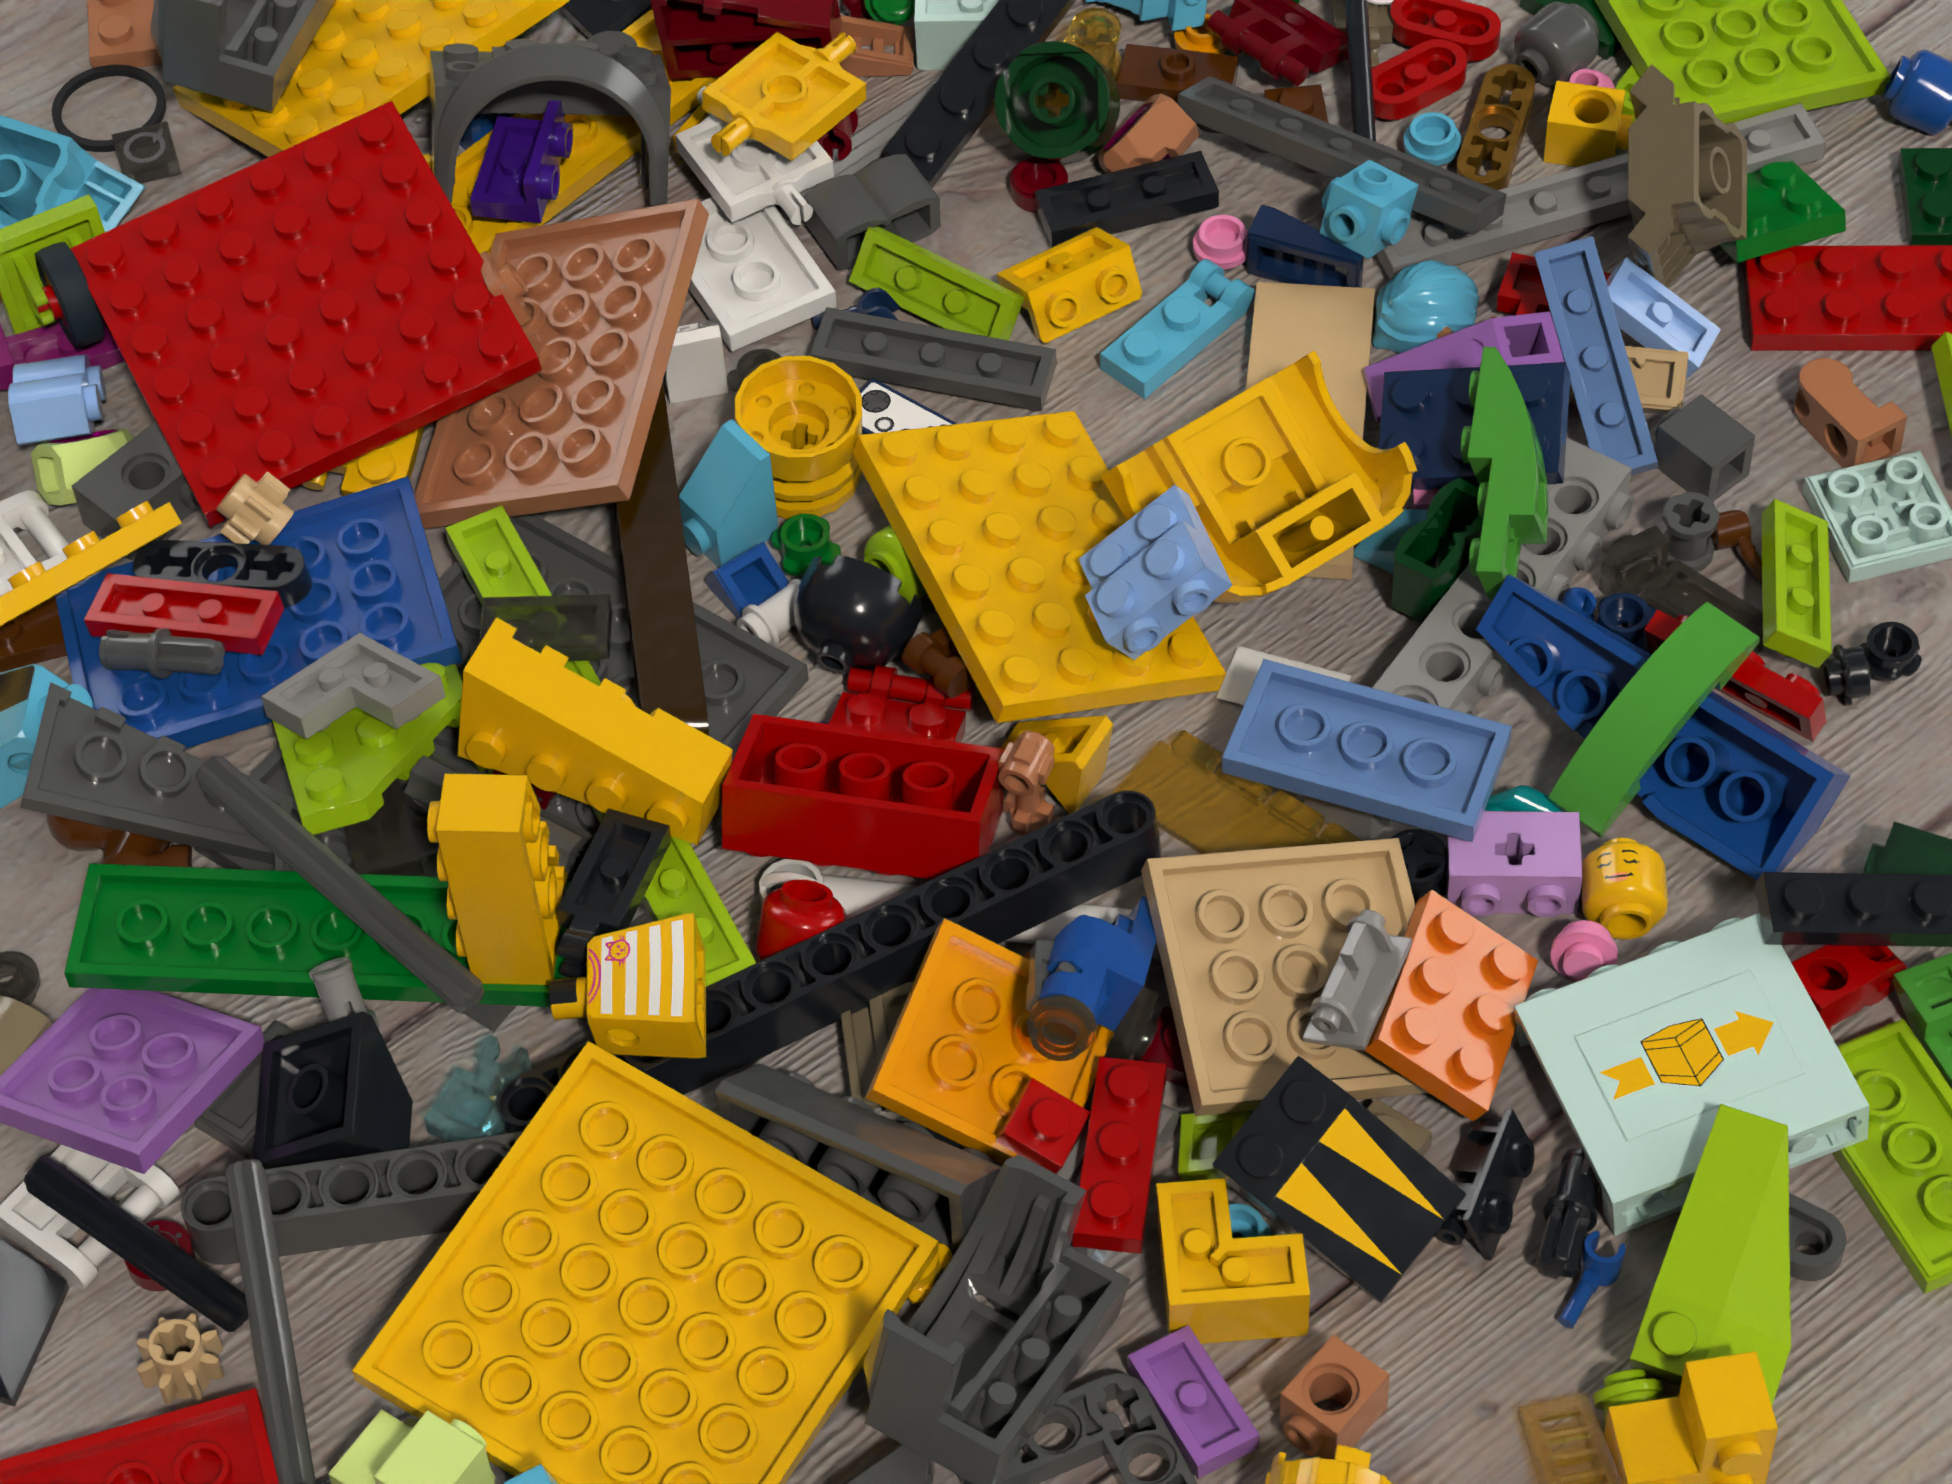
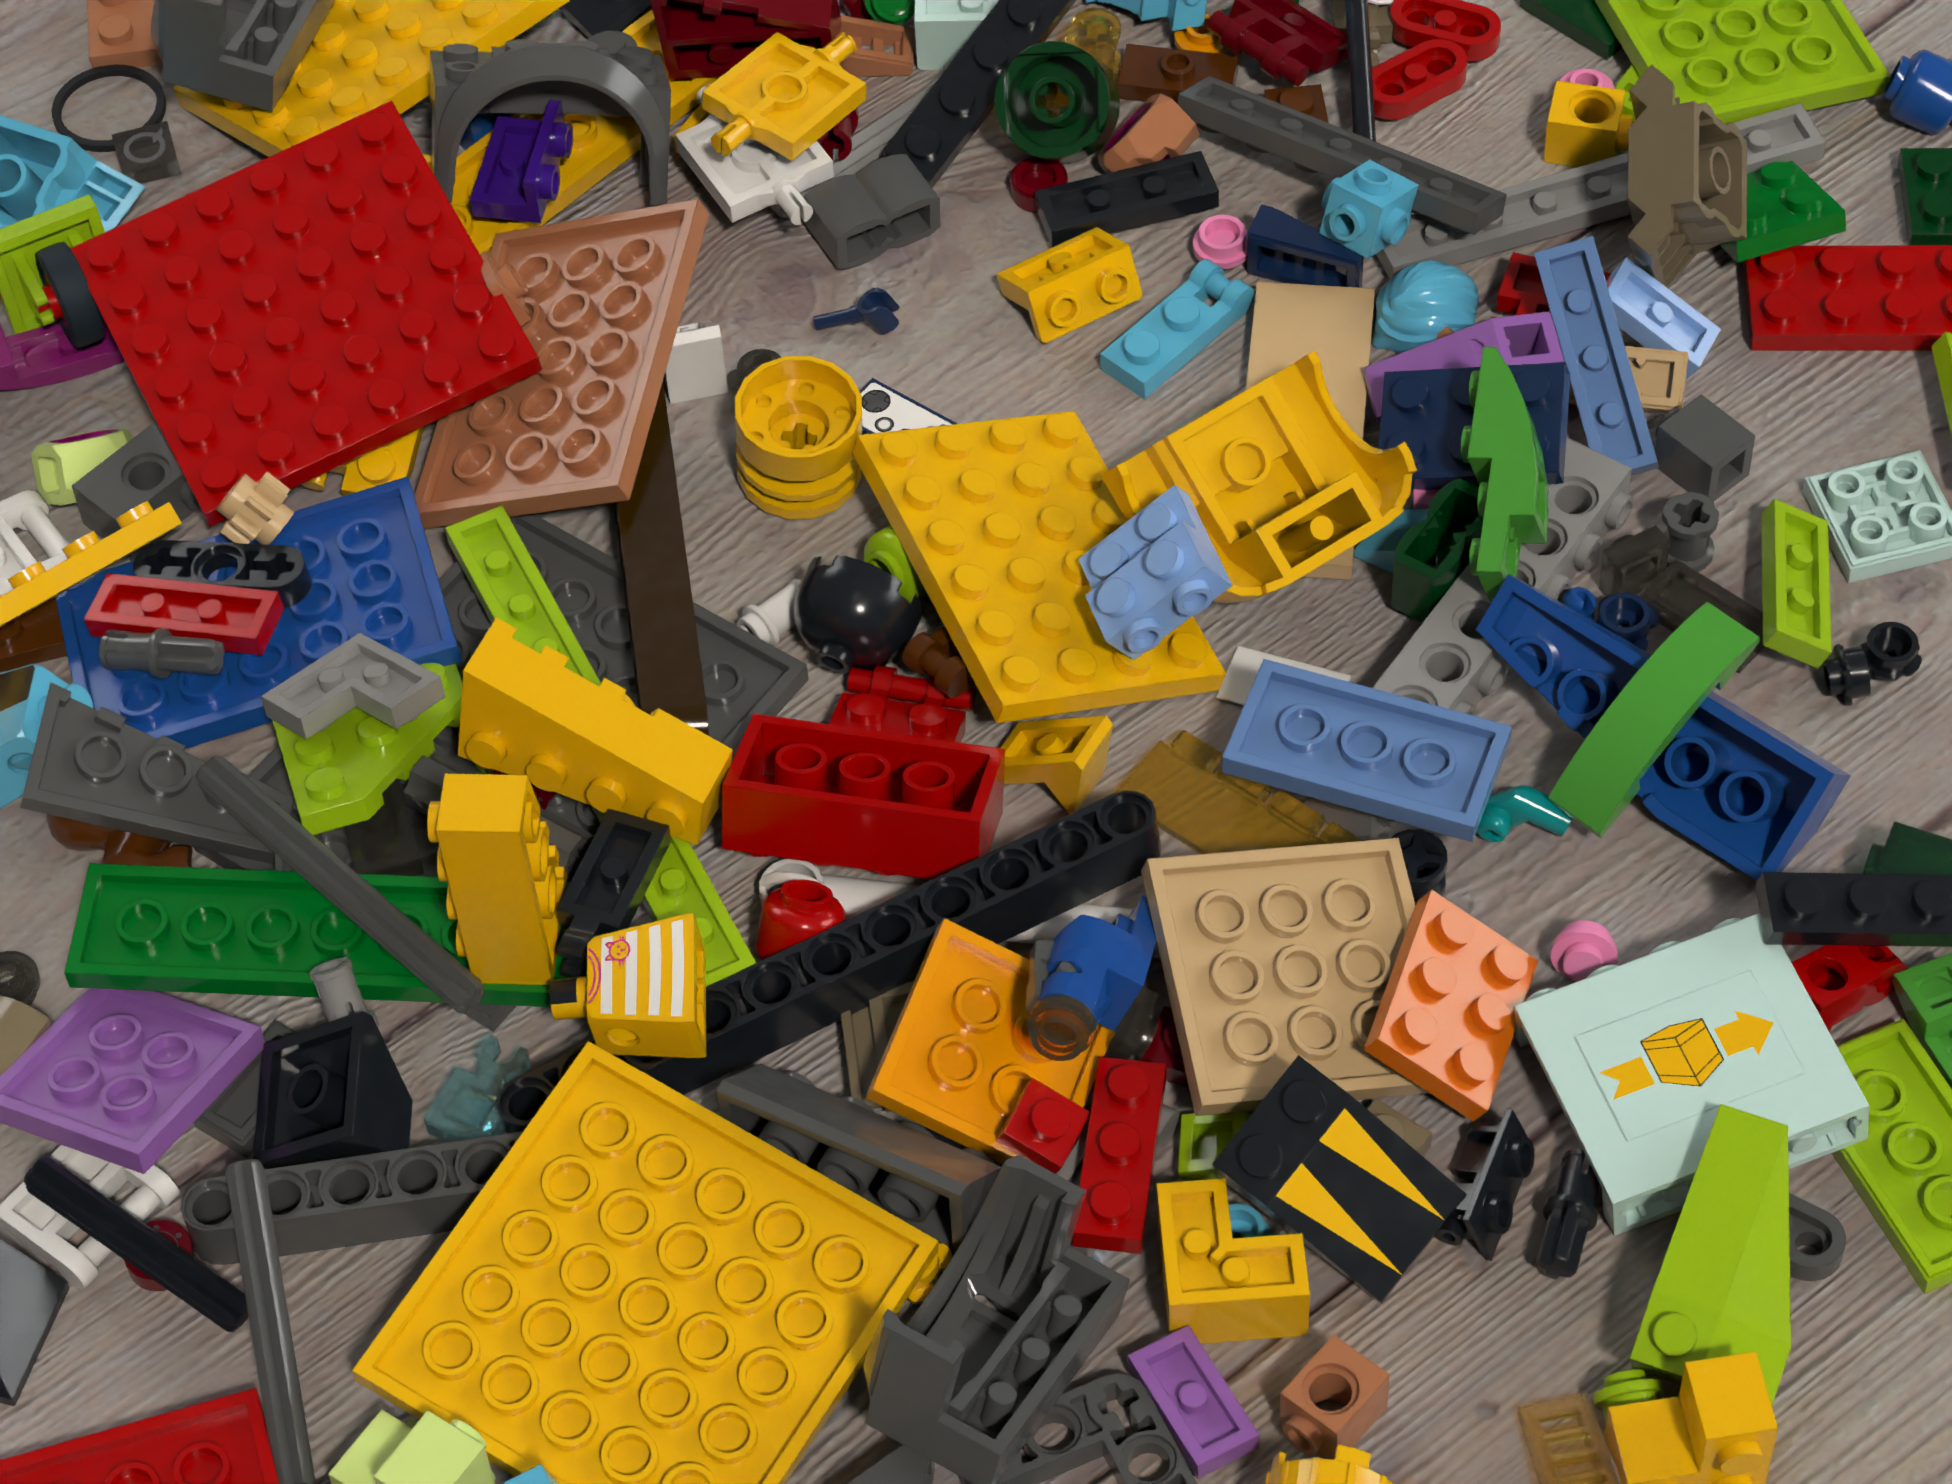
(55, 399): light blue brick -> none
(180, 1358): tan gear -> none
(567, 623): clear smoke plate -> none
(729, 497): medium azure slope -> none
(747, 580): blue slope -> none
(756, 276): white plate -> none
(800, 532): green plate -> none
(935, 286): lime plate -> none
(936, 358): dark grey plate -> none
(1022, 772): nougat bar -> none
(1358, 984): light grey hinge -> none
(1432, 138): medium azure plate -> none
(1490, 113): pearl gold beam -> none
(1517, 865): lavender brick -> none
(1557, 42): dark grey head -> none
(1594, 1272): blue hand -> none
(1624, 888): yellow head -> none
(1735, 531): reddish brown hand -> none
(1785, 700): red plate -> none
(1844, 417): nougat leg -> none

